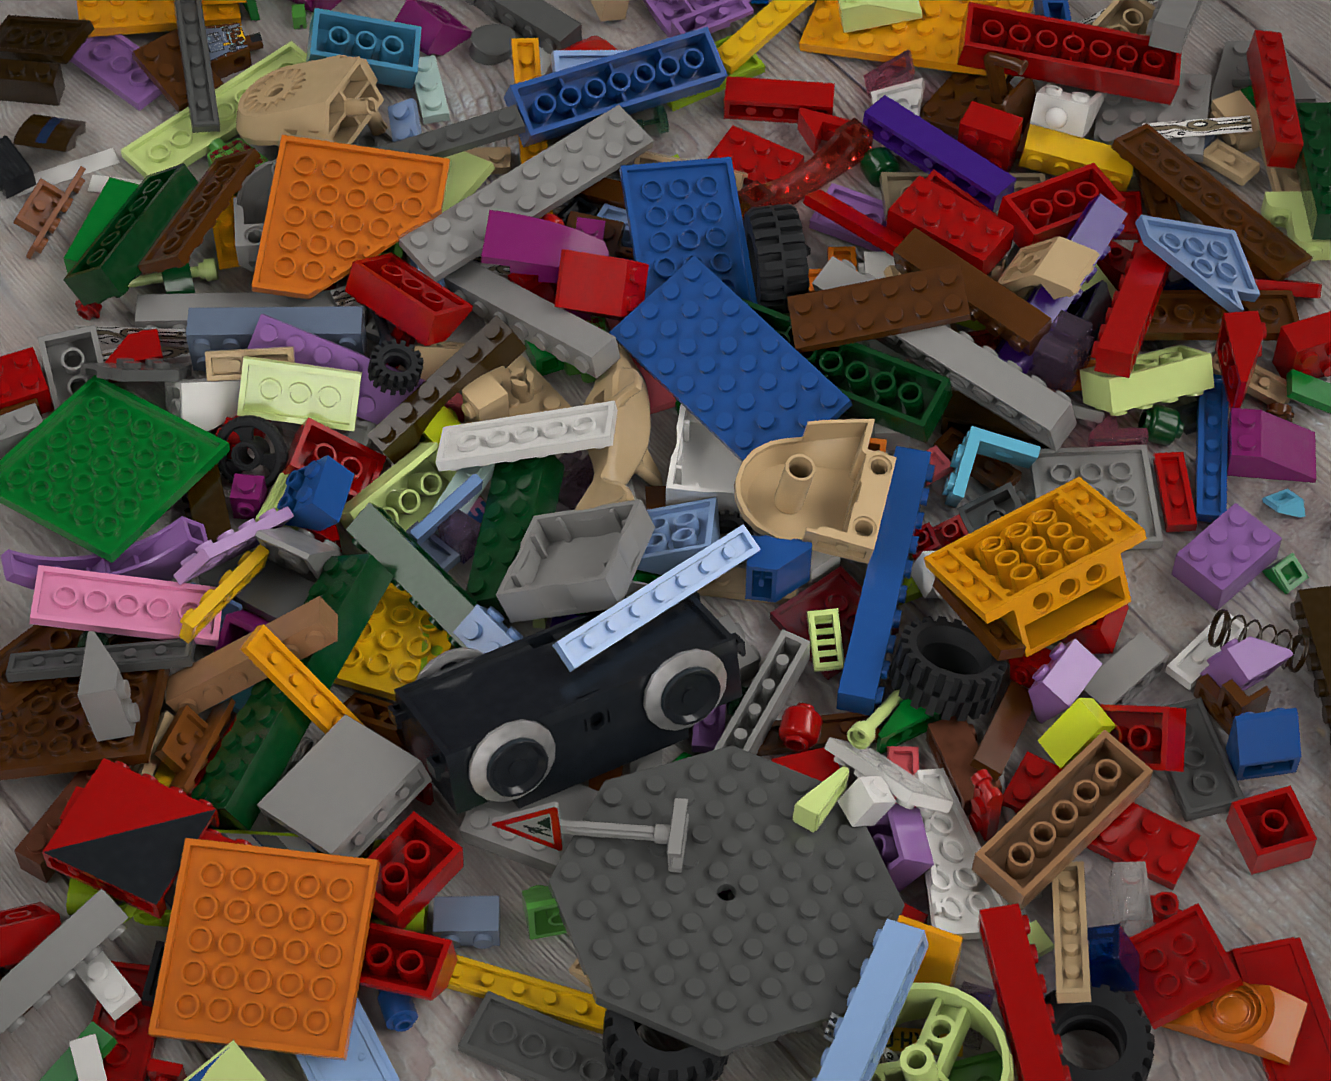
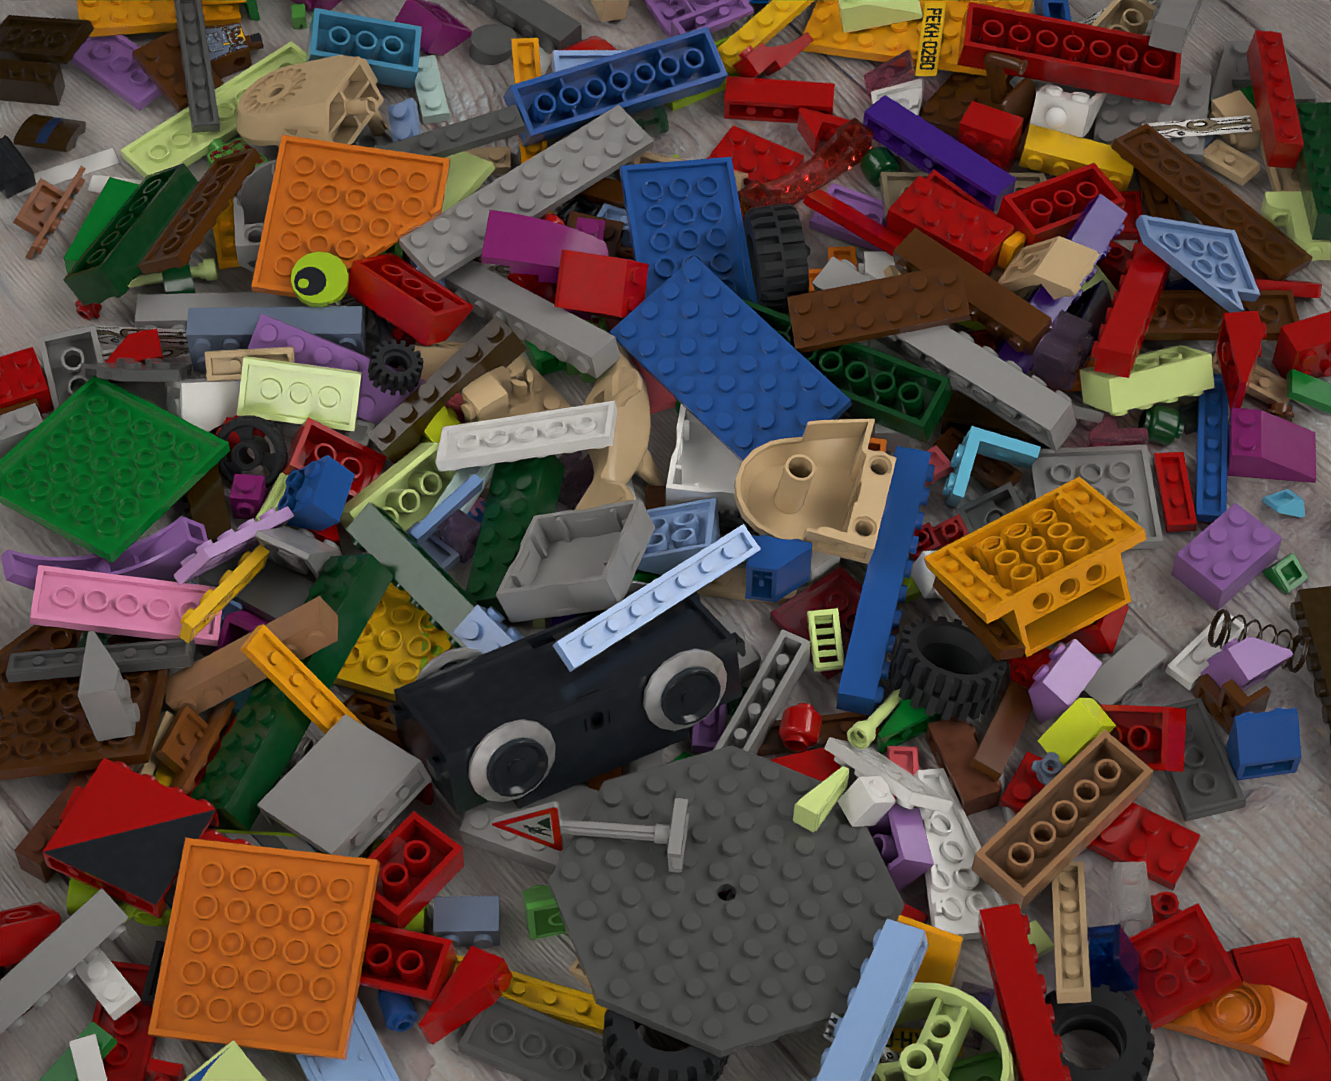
(319, 279): none -> lime tile
(468, 992): none -> red slope
(769, 59): none -> red slope
(930, 39): none -> yellow sticker
(985, 805): red plate -> none
(1010, 248): none -> light orange tile
(1040, 768): none -> sand blue plate
(1271, 830): red brick -> none

